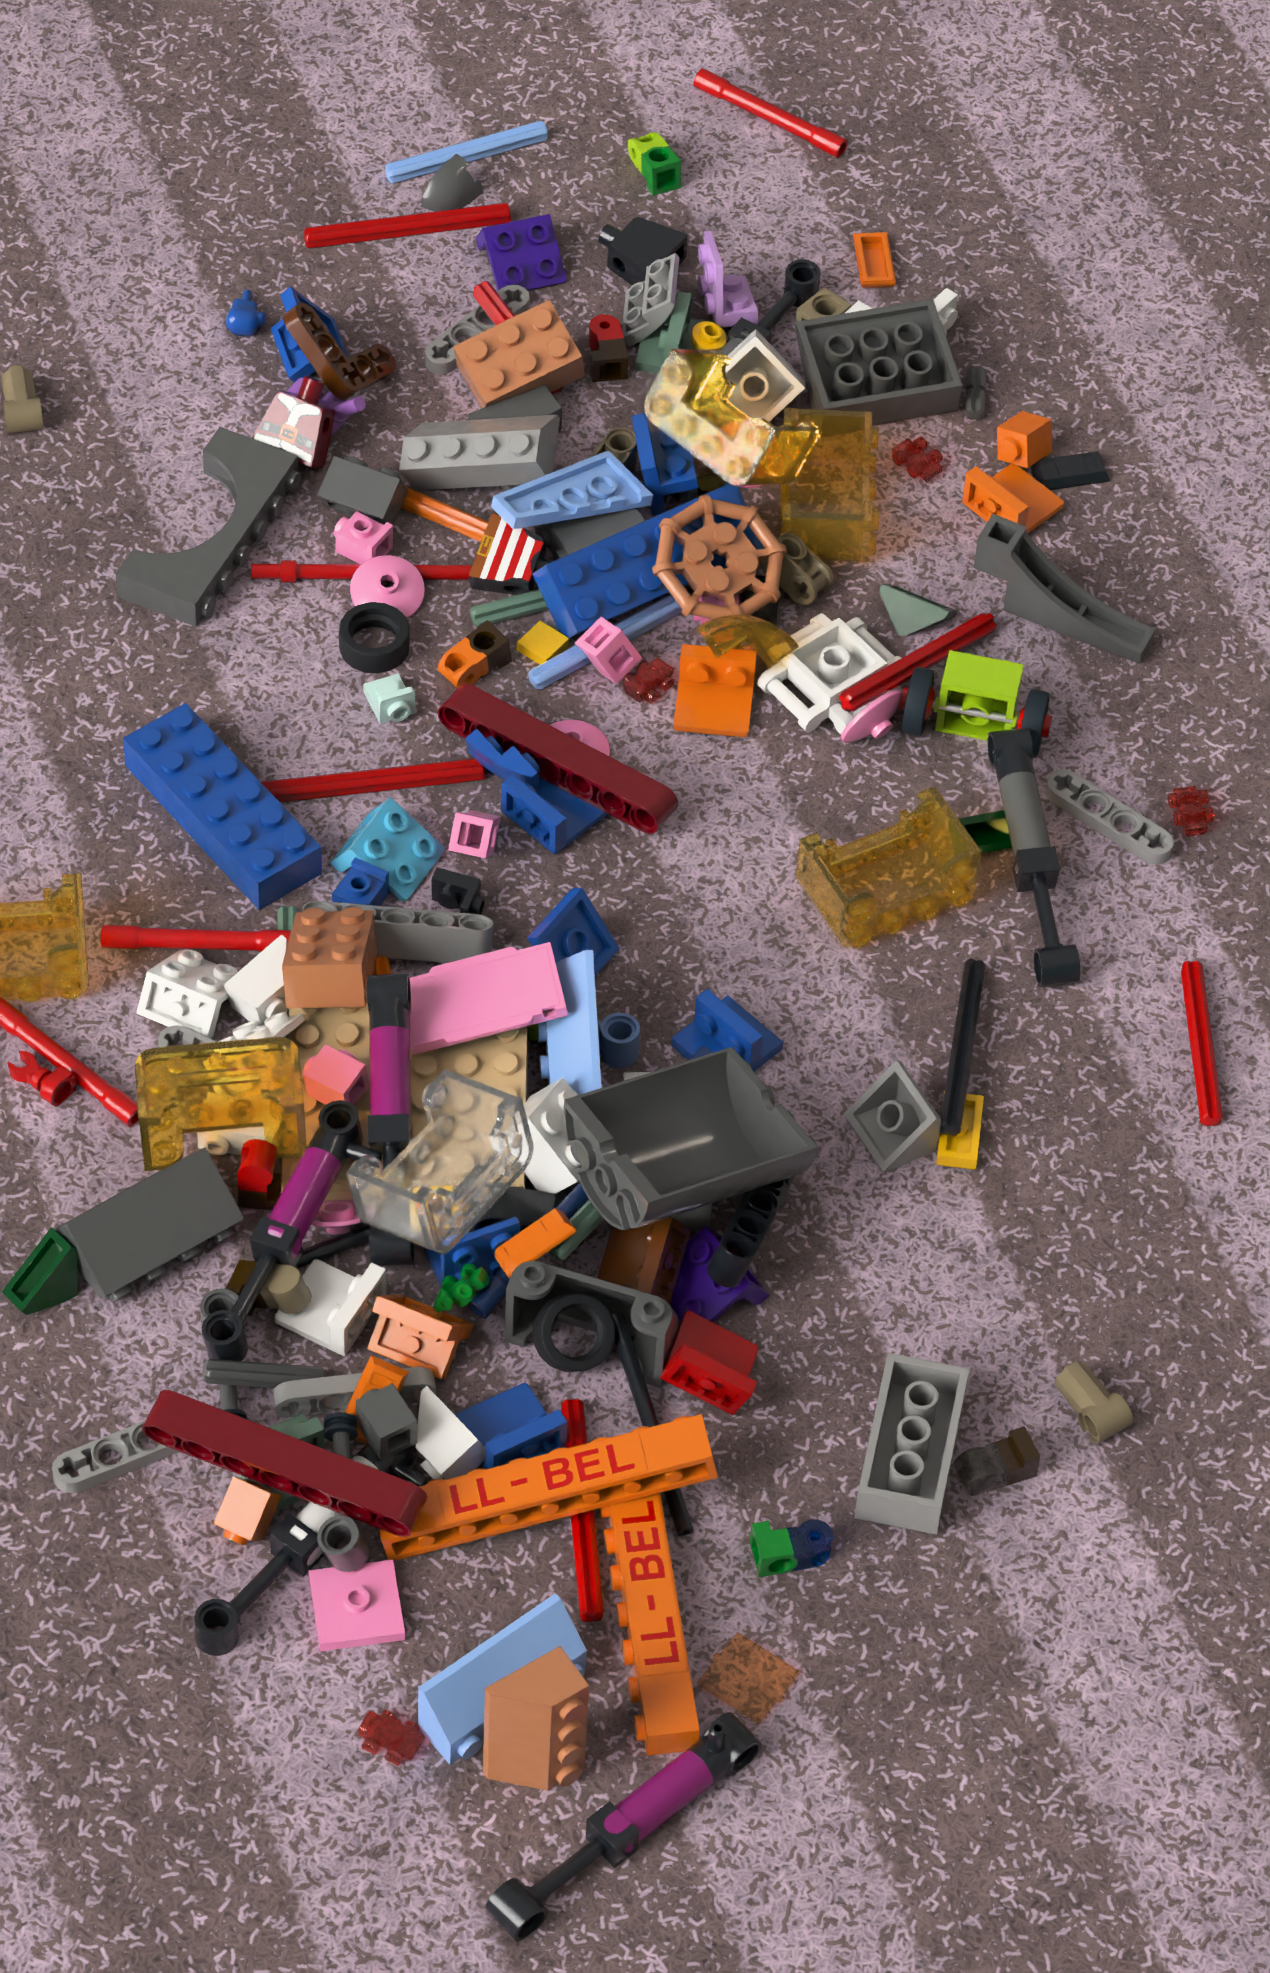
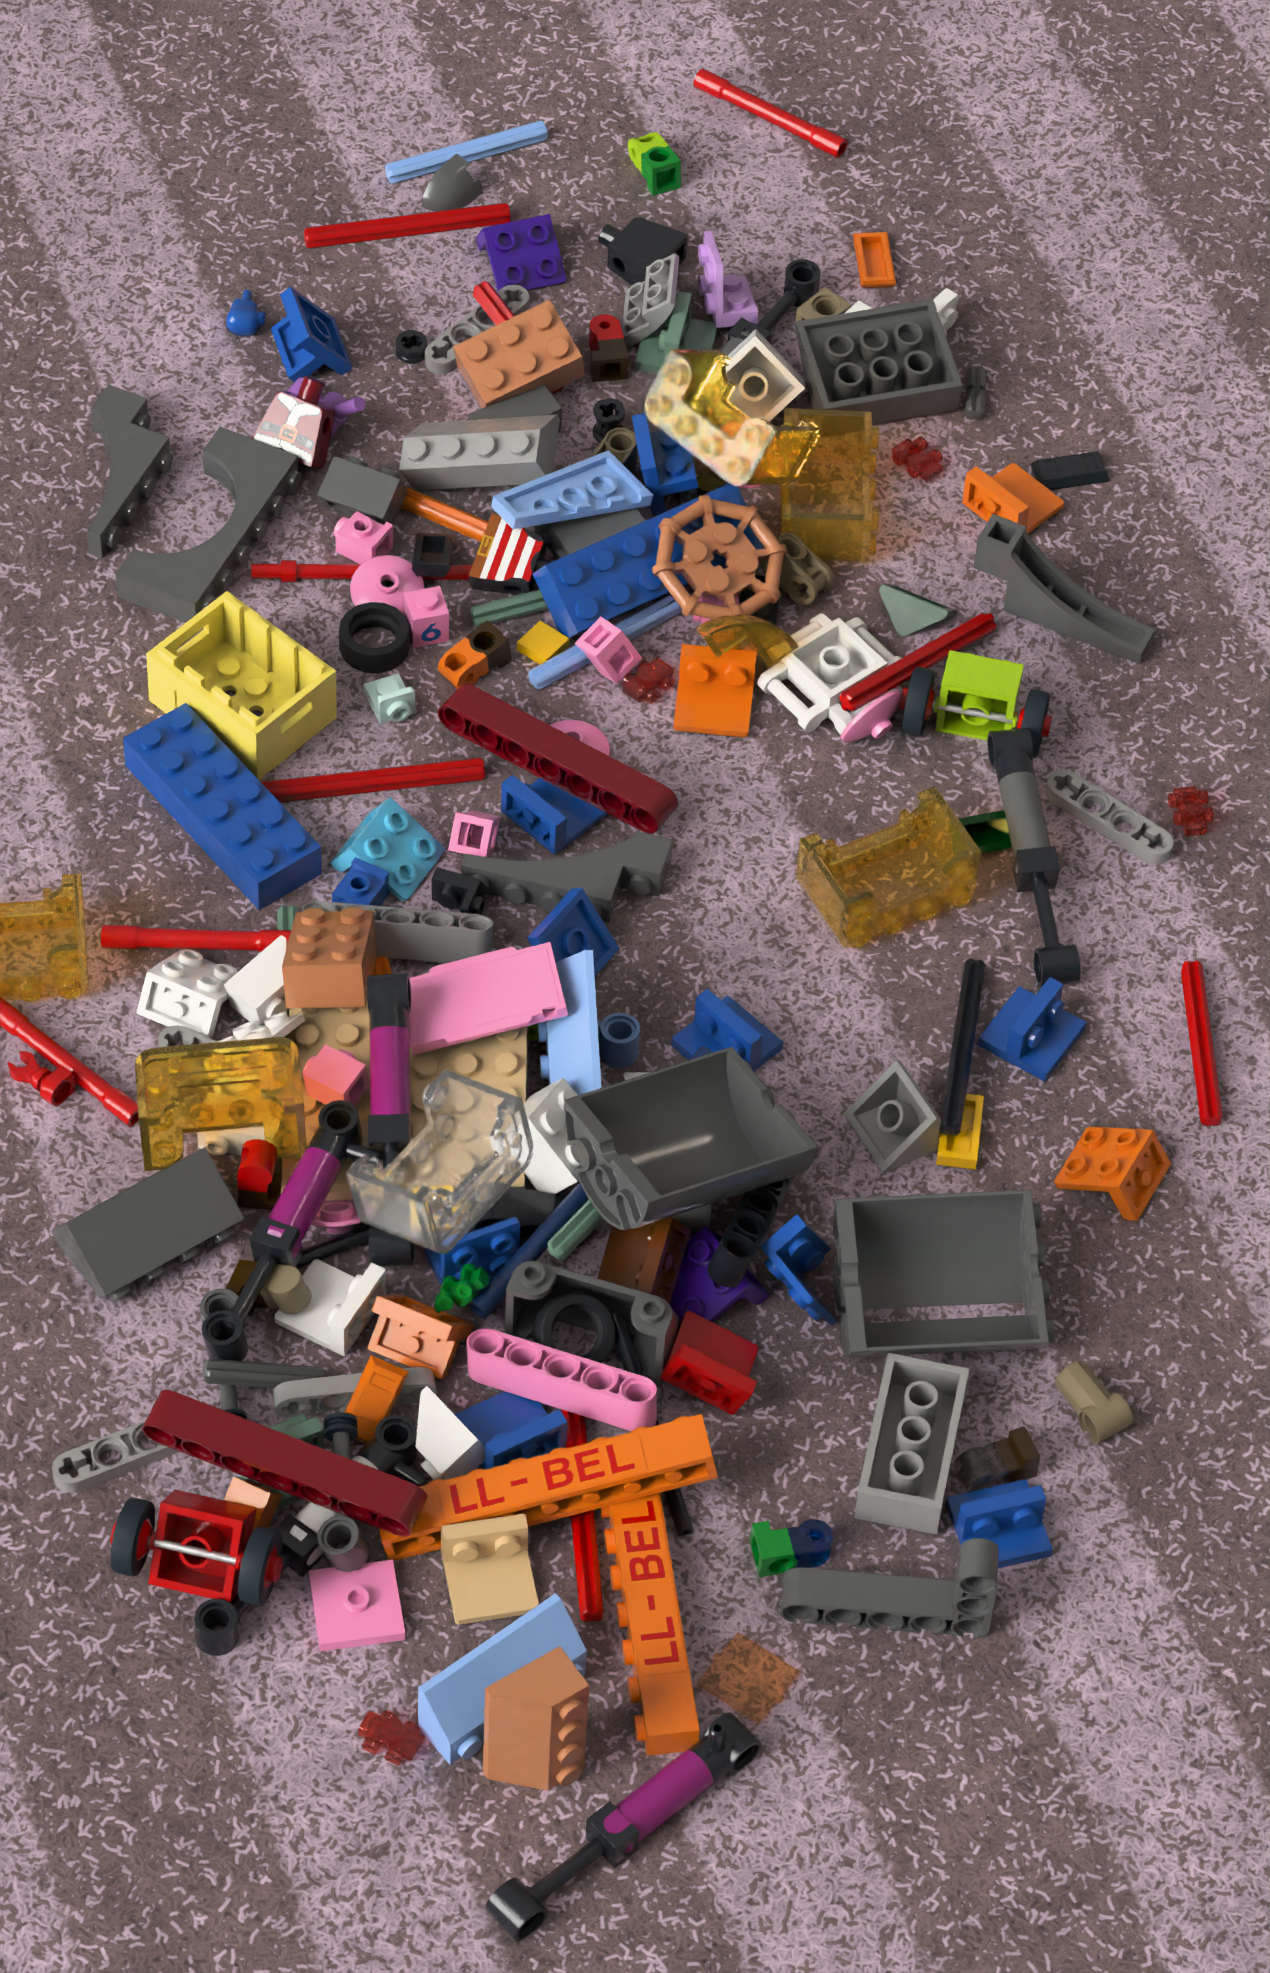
(20, 406): dark tan piece -> none
(45, 1276): dark green slope -> none
(135, 461): none -> dark grey arch
(198, 1547): none -> brick
(264, 670): none -> light yellow container
(333, 364): reddish brown beam -> none
(386, 1421): dark grey brick -> none
(408, 339): none -> black bush
(427, 616): none -> bright pink brick
(432, 554): none -> black tile
(488, 1568): none -> tan bracket
(492, 757): blue slope -> none
(534, 1240): orange tile -> none
(561, 1379): none -> bright pink beam
(605, 419): none -> black bush
(631, 864): none -> dark grey arch
(708, 336): yellow plate -> none
(791, 1253): none -> blue bracket
(899, 1601): none -> dark grey beam
(940, 1254): none -> dark grey cylinder
(1006, 1515): none -> blue bracket
(1024, 439): orange brick -> none
(1033, 1030): none -> blue bracket
(1117, 1162): none -> orange bracket

